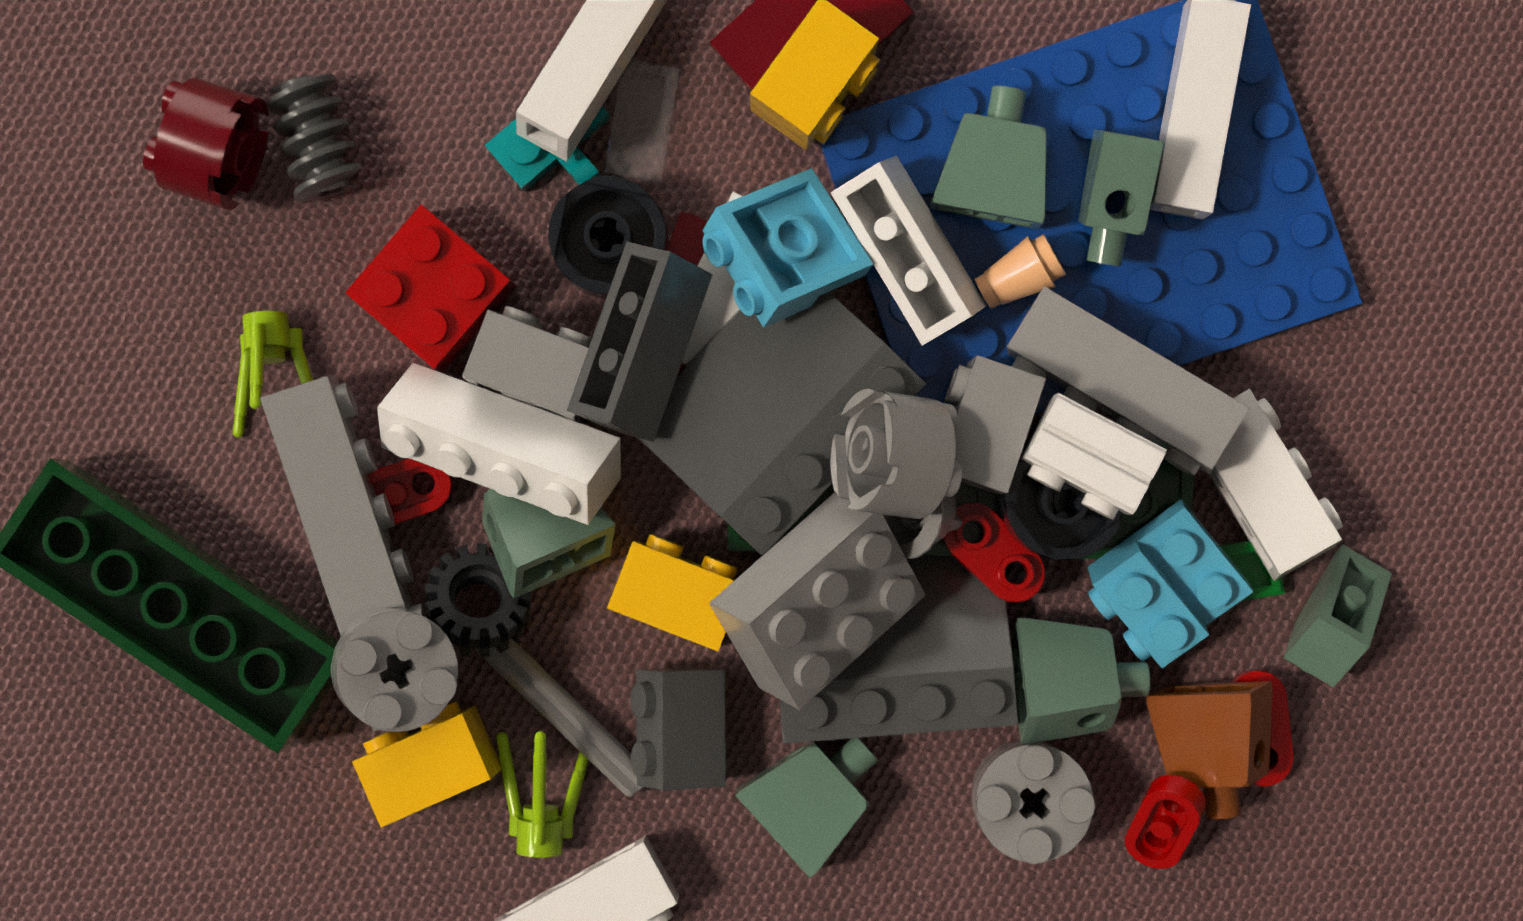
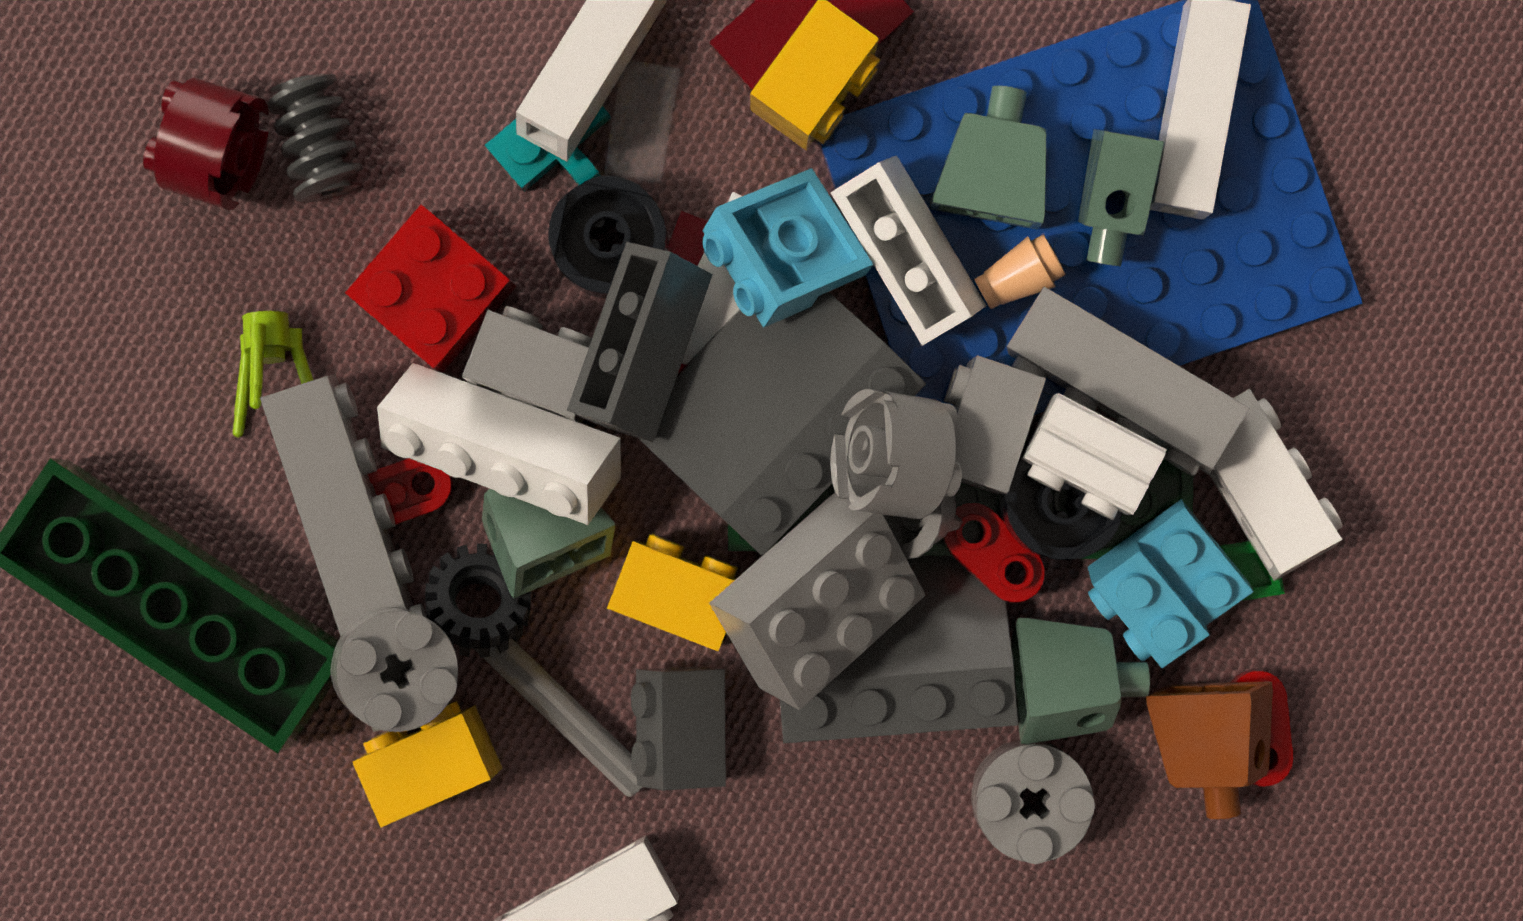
(539, 827): lime plant -> none
(810, 799): sand green torso -> none
(1165, 821): red plate -> none
(1339, 617): sand green slope -> none

